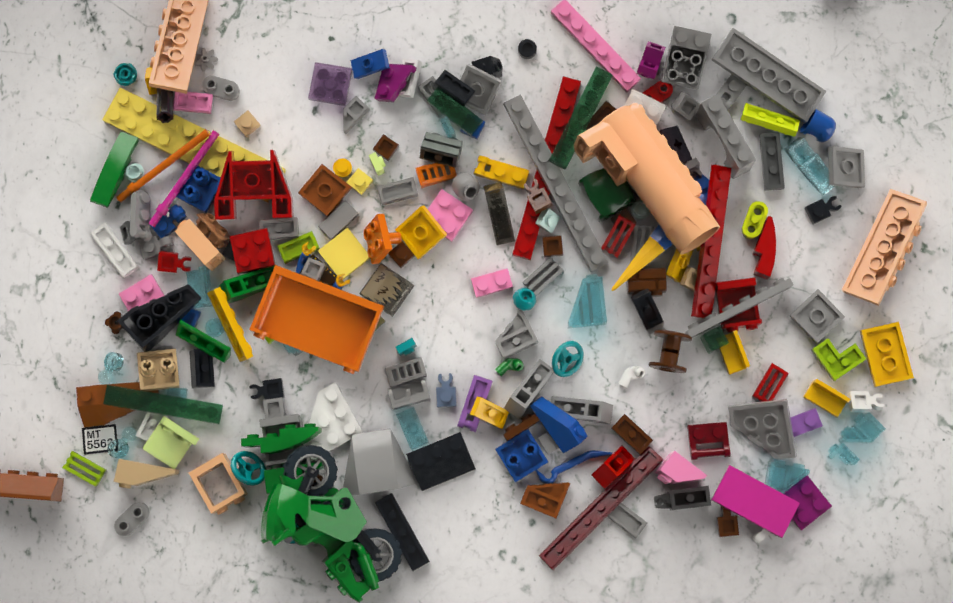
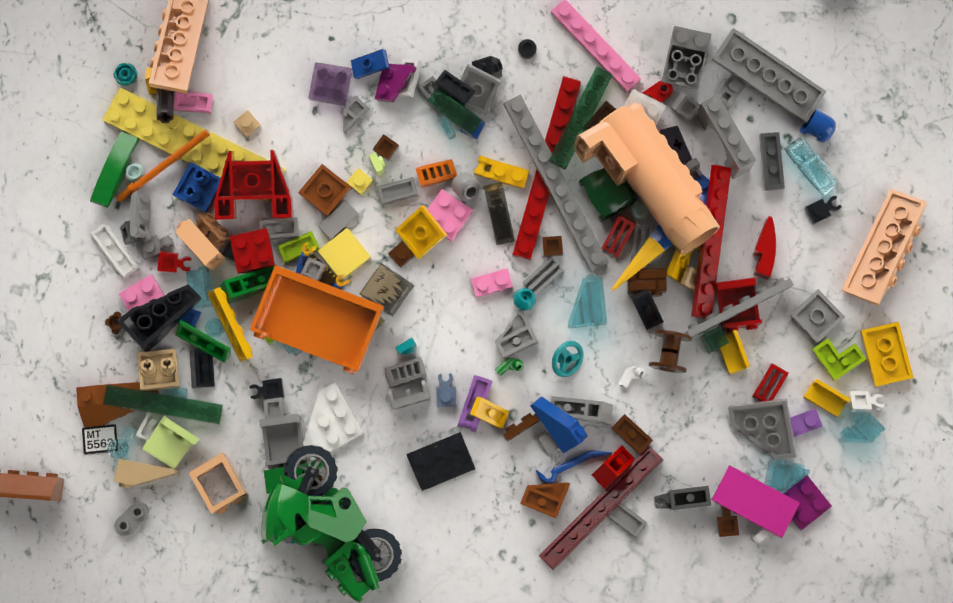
(70, 461): lime tile -> none
(113, 363): clear light blue plate -> none
(162, 209): dark pink bar -> none
(166, 224): blue plate -> none
(208, 61): light grey plant -> none
(220, 88): light grey plate -> none
(246, 469): teal piece -> none
(288, 439): green slope -> none
(342, 167): yellow plate -> none
(376, 464): light grey wedge -> none
(379, 239): orange plate -> none
(402, 531): black plate -> none
(412, 428): clear light blue plate -> none
(441, 149): pearl dark grey brick -> none
(521, 455): blue plate -> none
(529, 389): light grey slope -> none
(538, 197): plate -> none
(548, 220): light aqua plate -> none
(651, 60): magenta brick -> none
(678, 470): bright pink slope -> none
(708, 434): dark red plate -> none
(754, 220): neon yellow plate -> none
(770, 120): neon yellow plate -> none
(846, 167): light grey plate -> none
(846, 454): clear light blue bracket -> none

